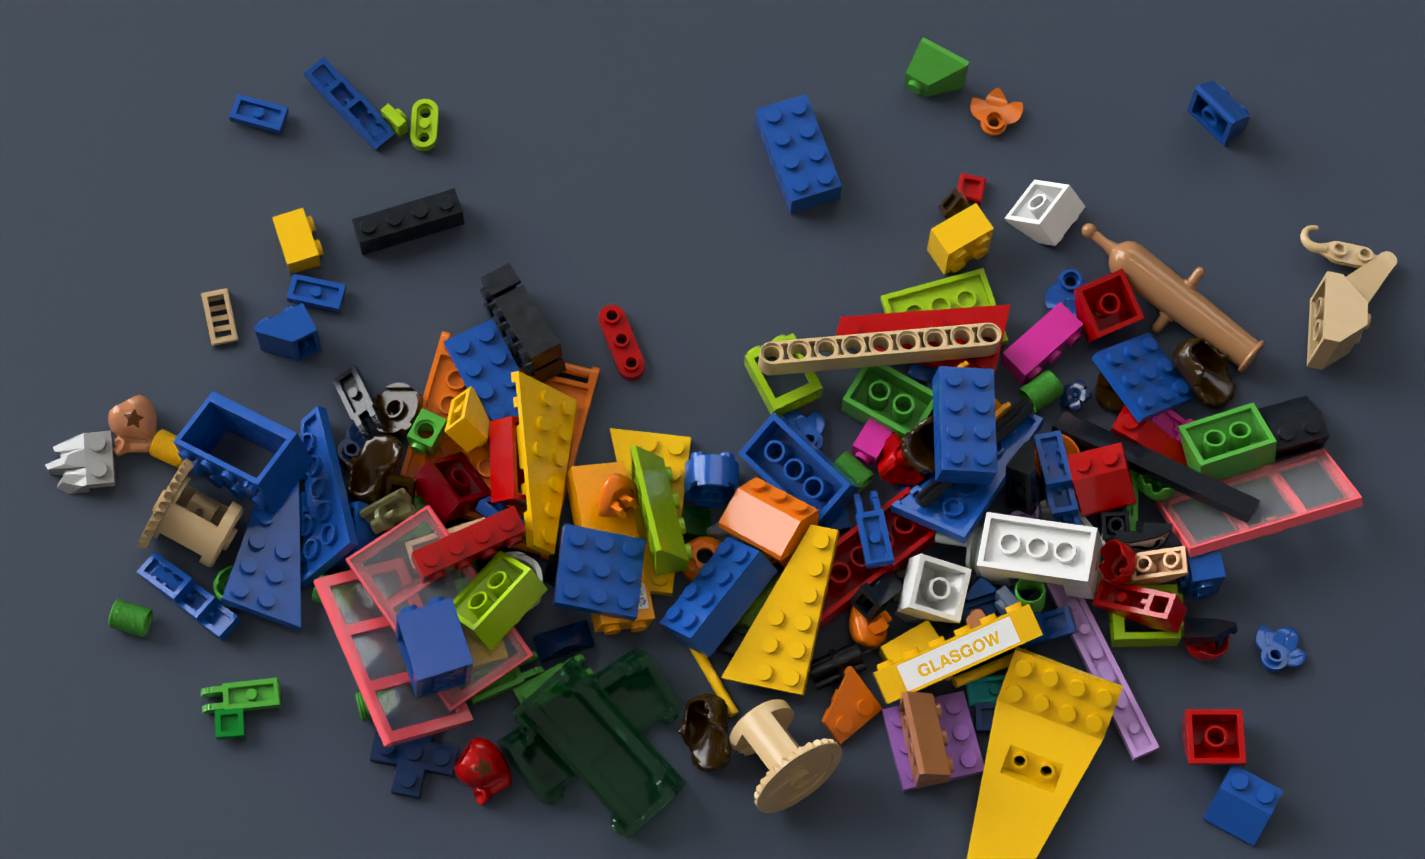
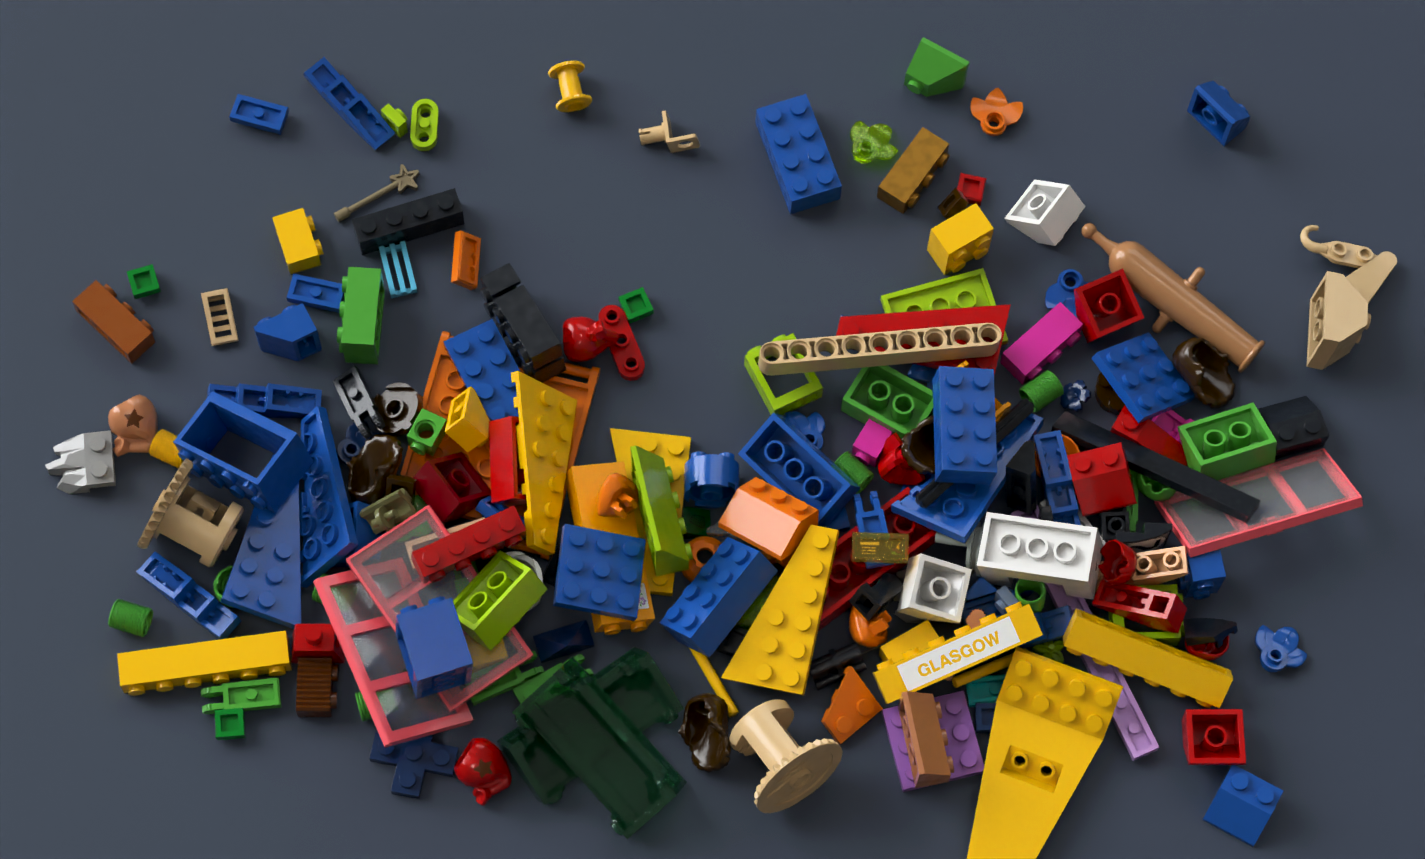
(114, 321): none -> dark orange brick
(143, 281): none -> green plate
(204, 662): none -> yellow brick
(272, 400): none -> blue slope
(315, 686): none -> reddish brown brick
(316, 641): none -> red torso
(361, 315): none -> bright green brick
(393, 249): none -> medium azure tile
(400, 181): none -> dark tan piece
(466, 260): none -> orange plate
(570, 86): none -> yellow hose
(586, 338): none -> red piece
(636, 305): none -> green plate
(664, 133): none -> tan bracket
(871, 142): none -> clear neon green plate
(880, 547): none -> clear yellow tile
(913, 171): none -> pearl gold brick
(1051, 650): none -> lime plant
(1147, 658): none -> yellow brick

